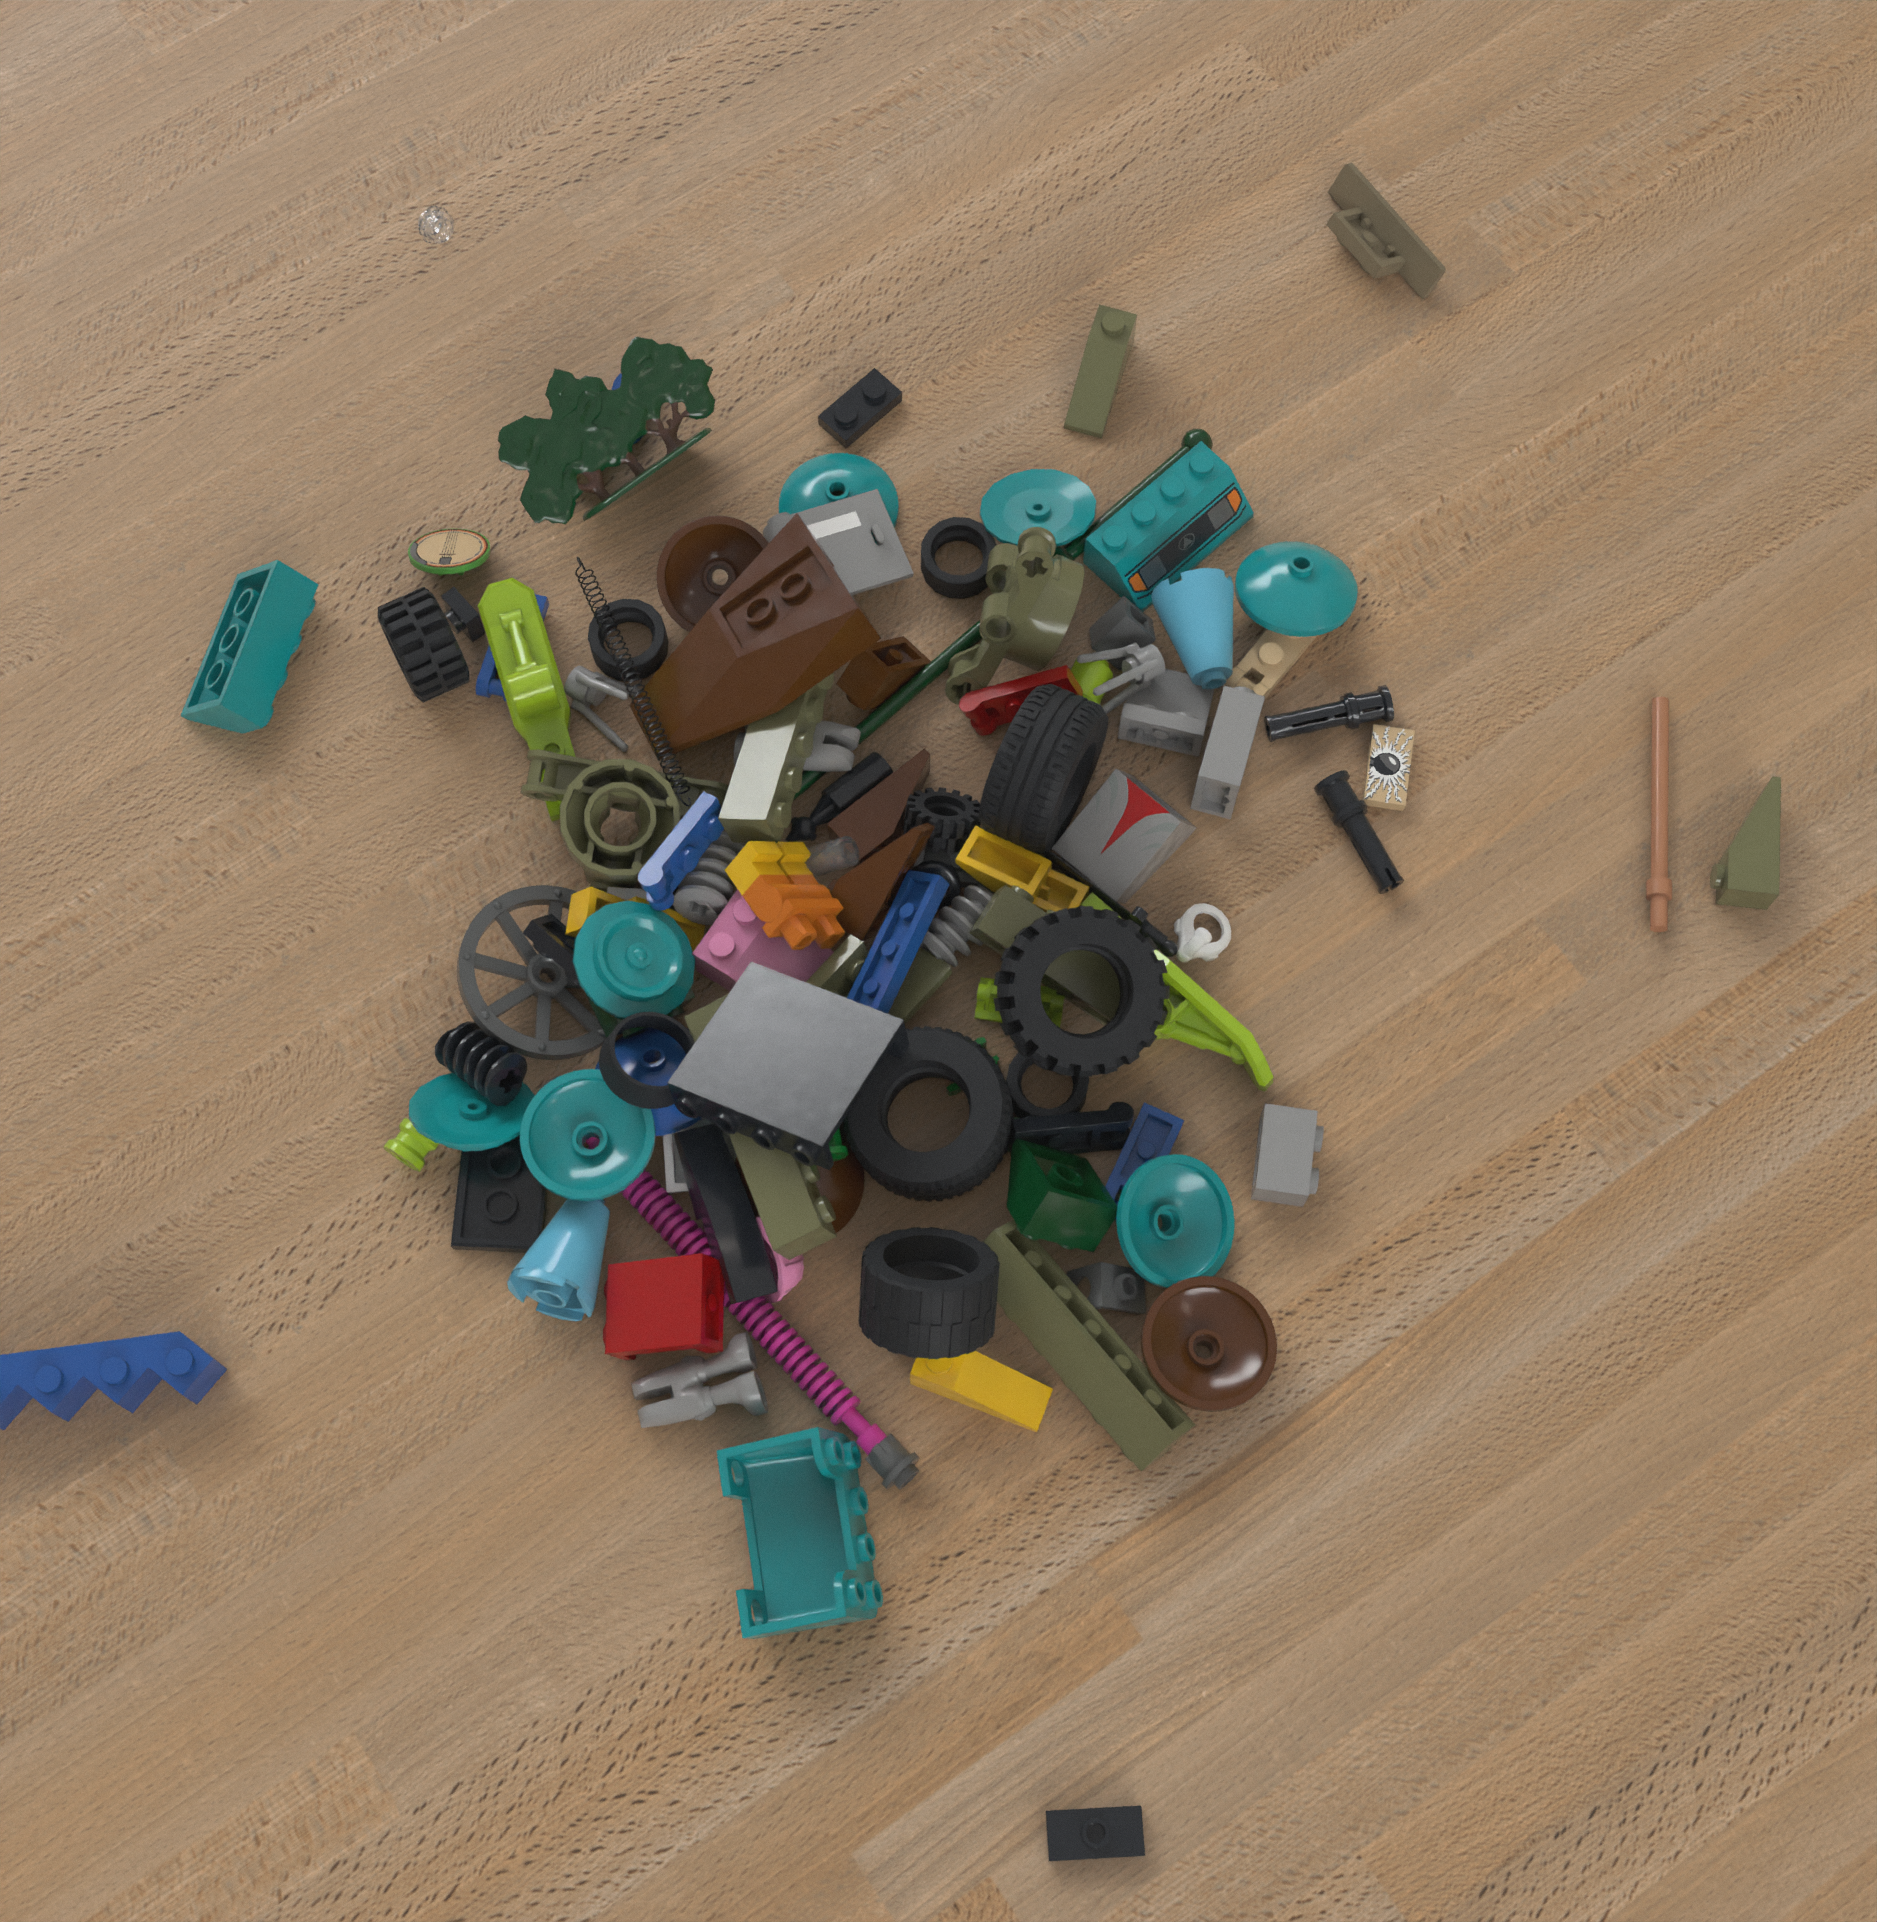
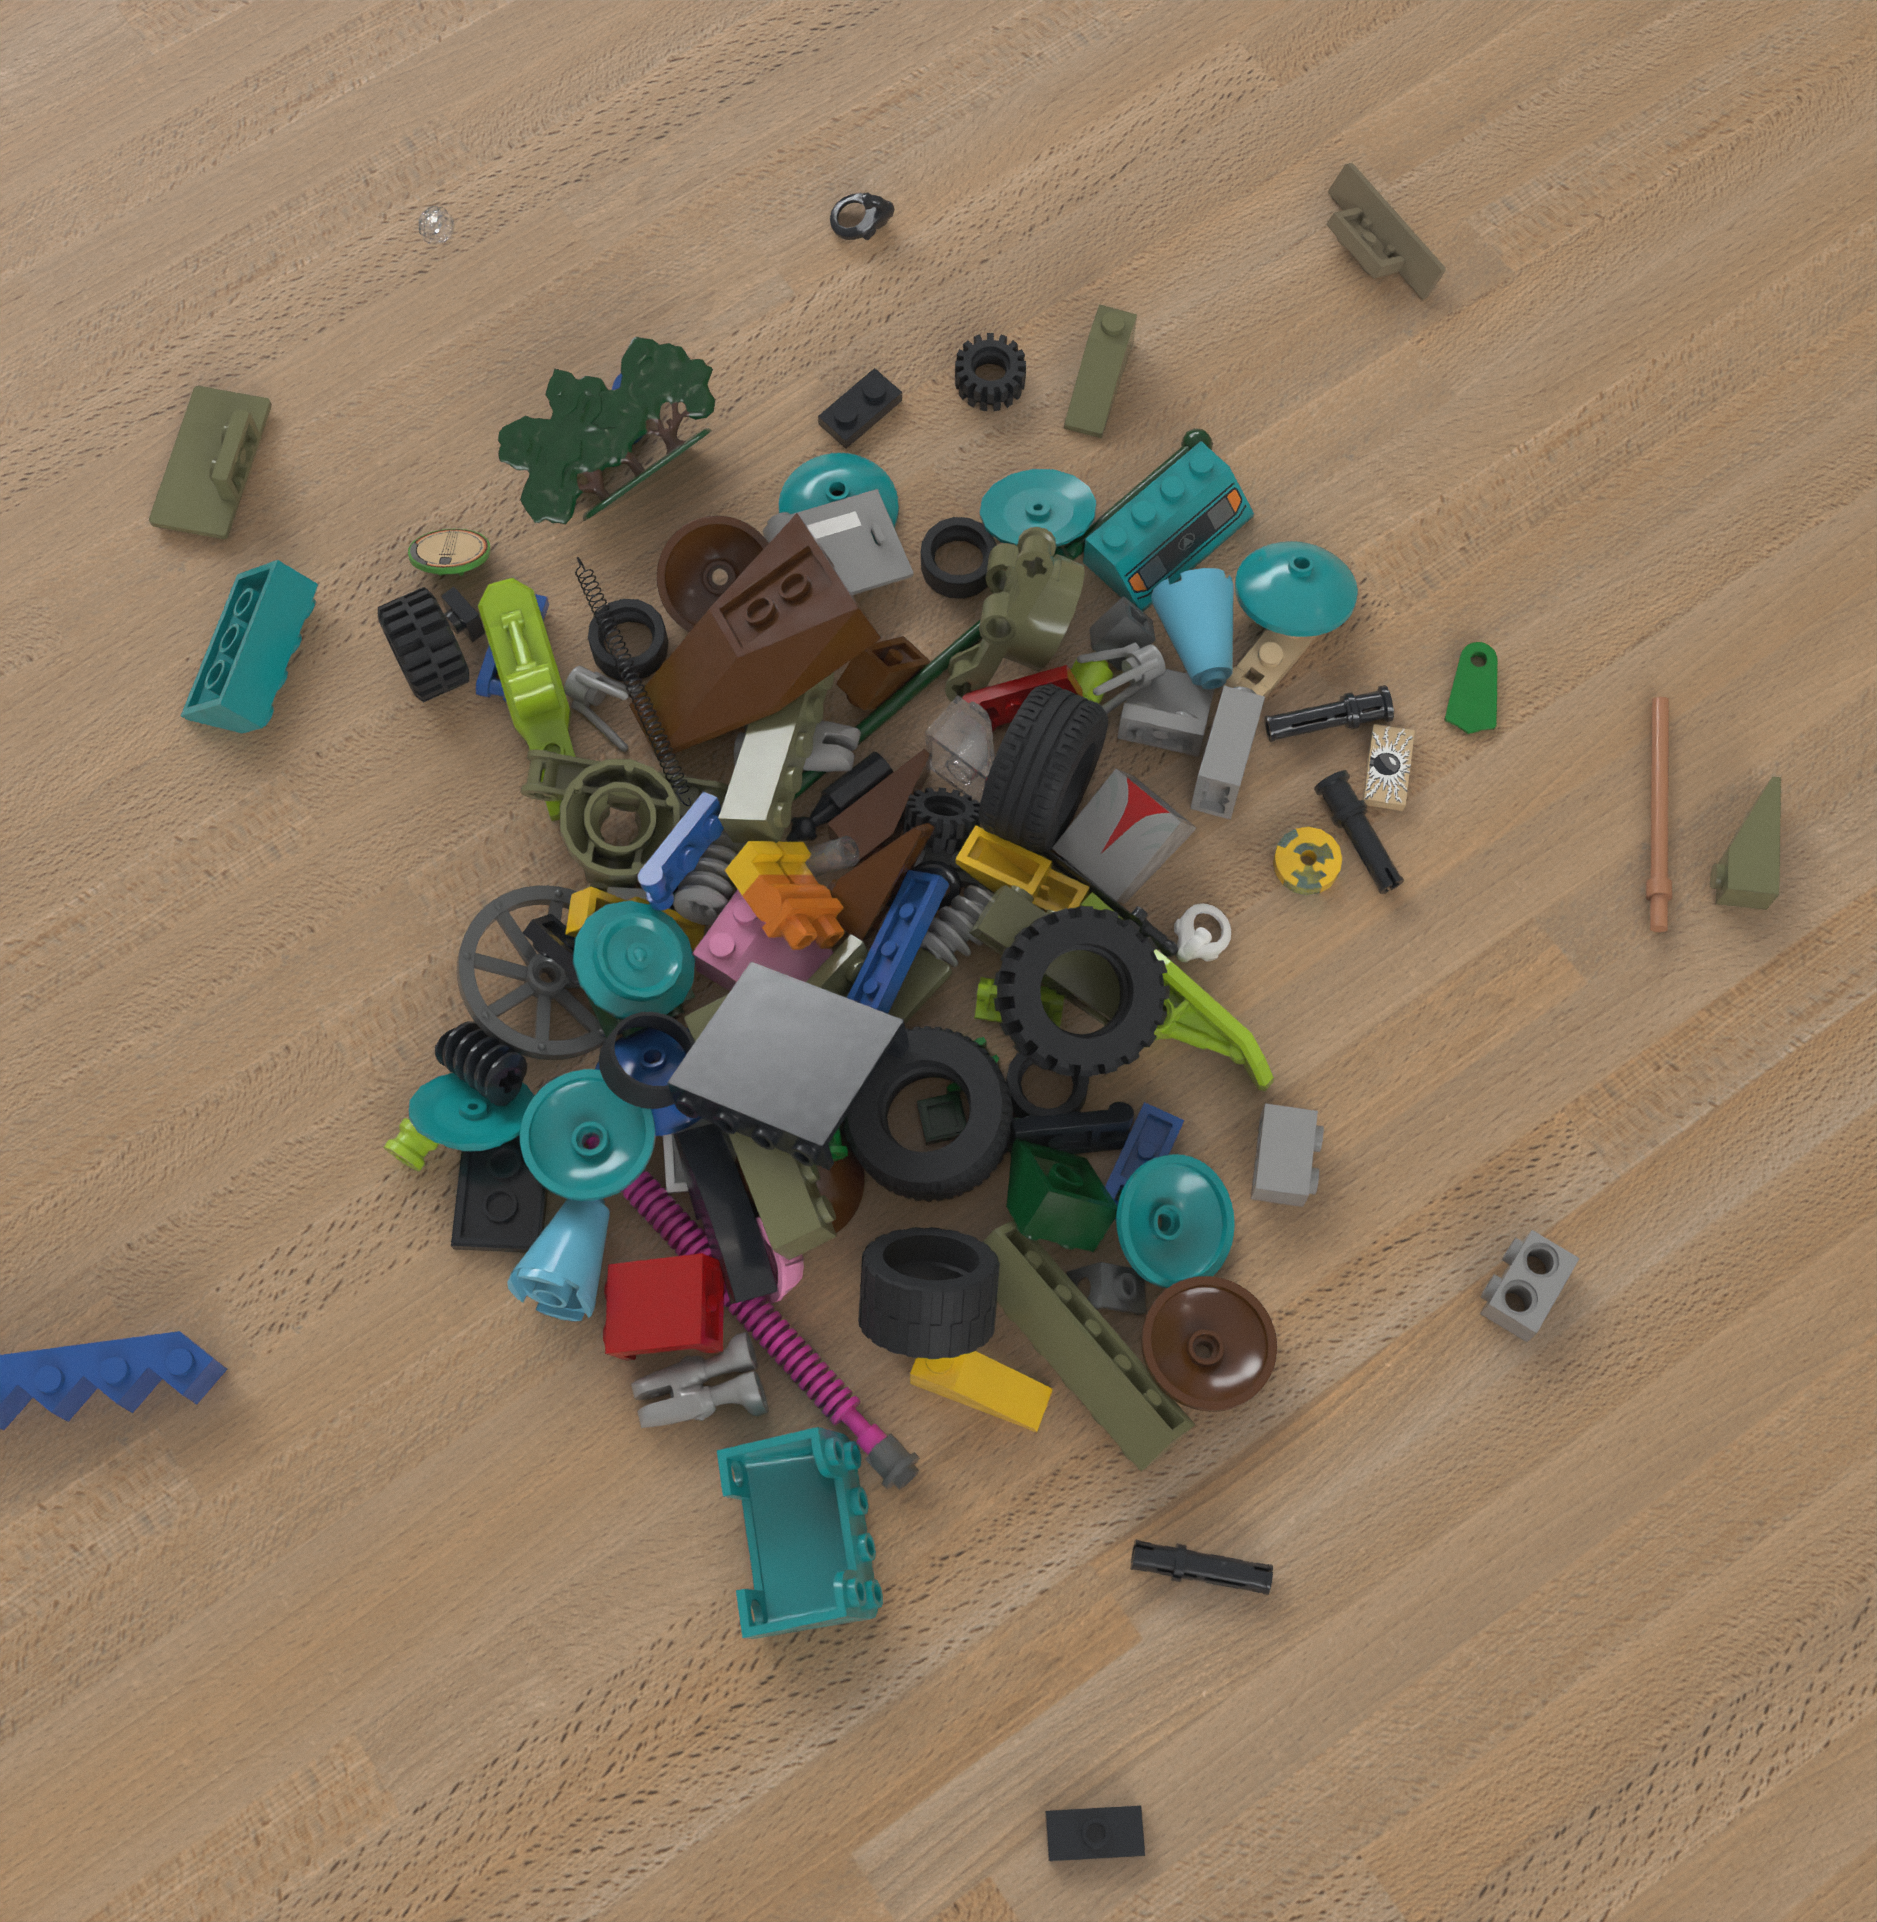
(210, 462): none -> olive bracket
(876, 216): none -> black piece
(941, 1117): none -> dark green tile
(962, 747): none -> clear slope
(990, 352): none -> black tyre
(1202, 1567): none -> black pin
(1301, 877): none -> yellow piece
(1474, 691): none -> green piece
(1535, 1290): none -> light grey brick

